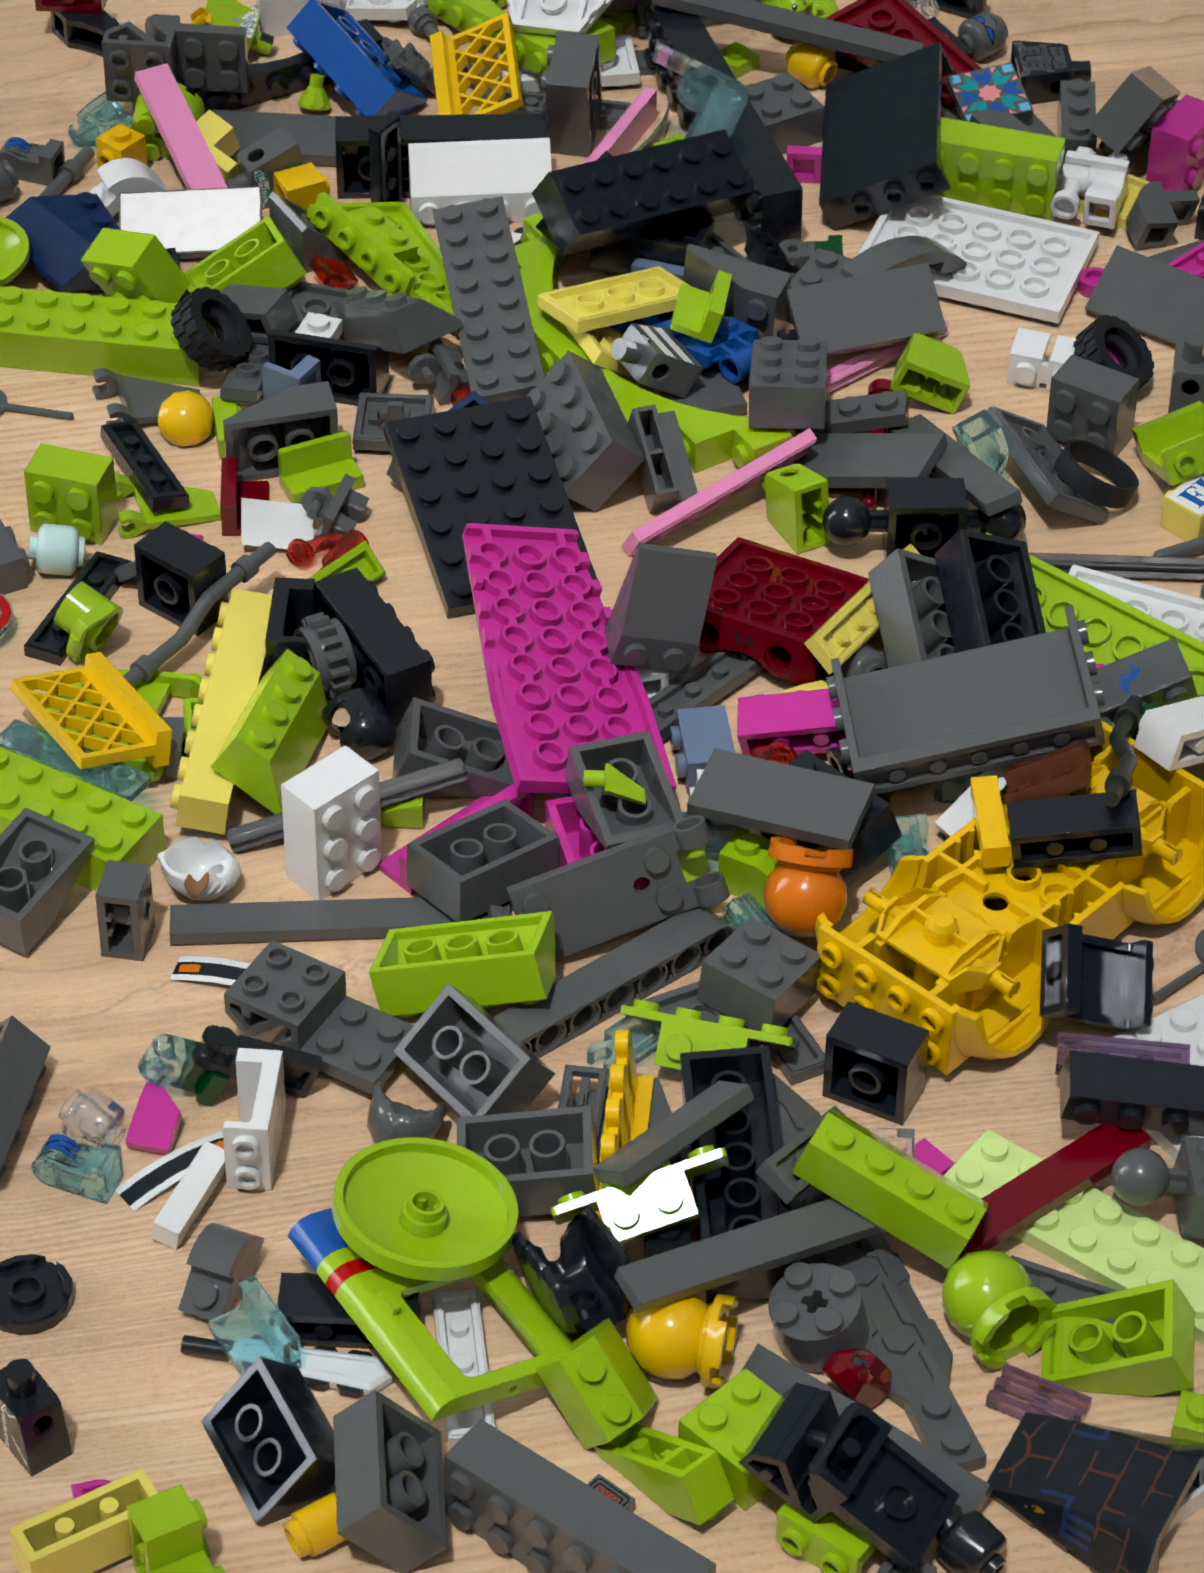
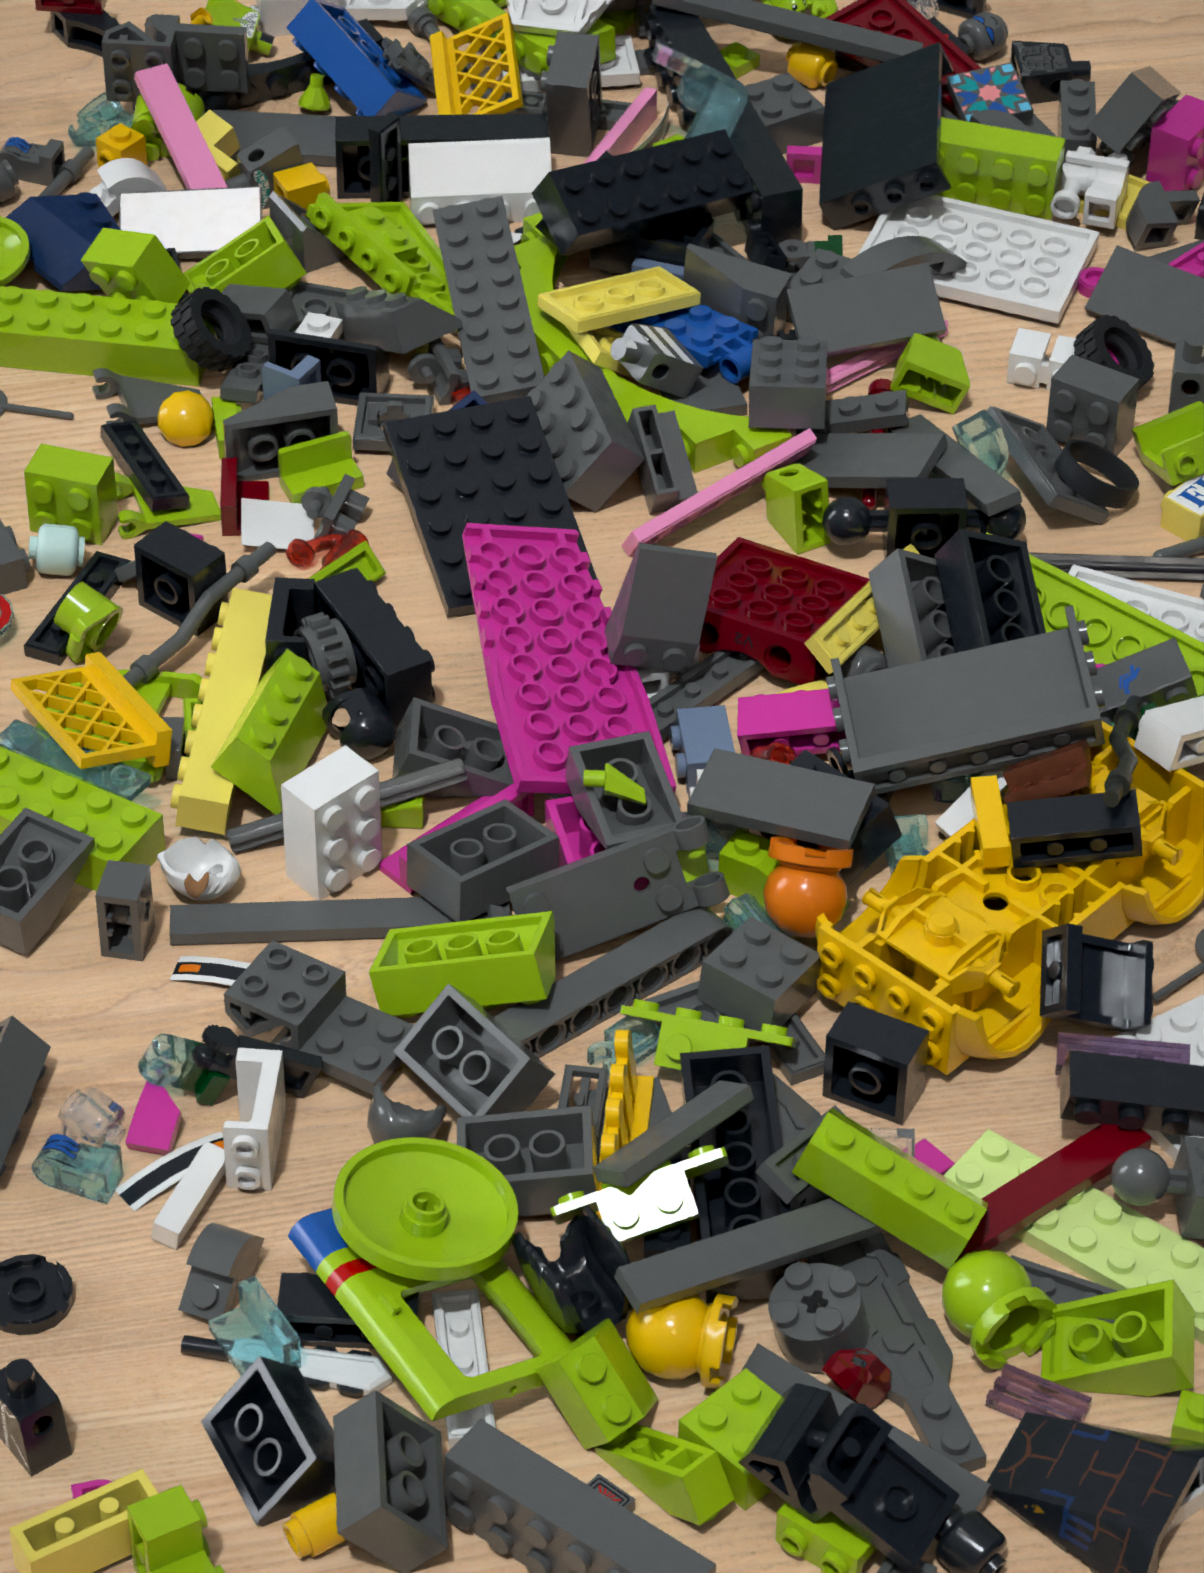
(333, 272): clear red tile -> none
(700, 312): lime panel -> none

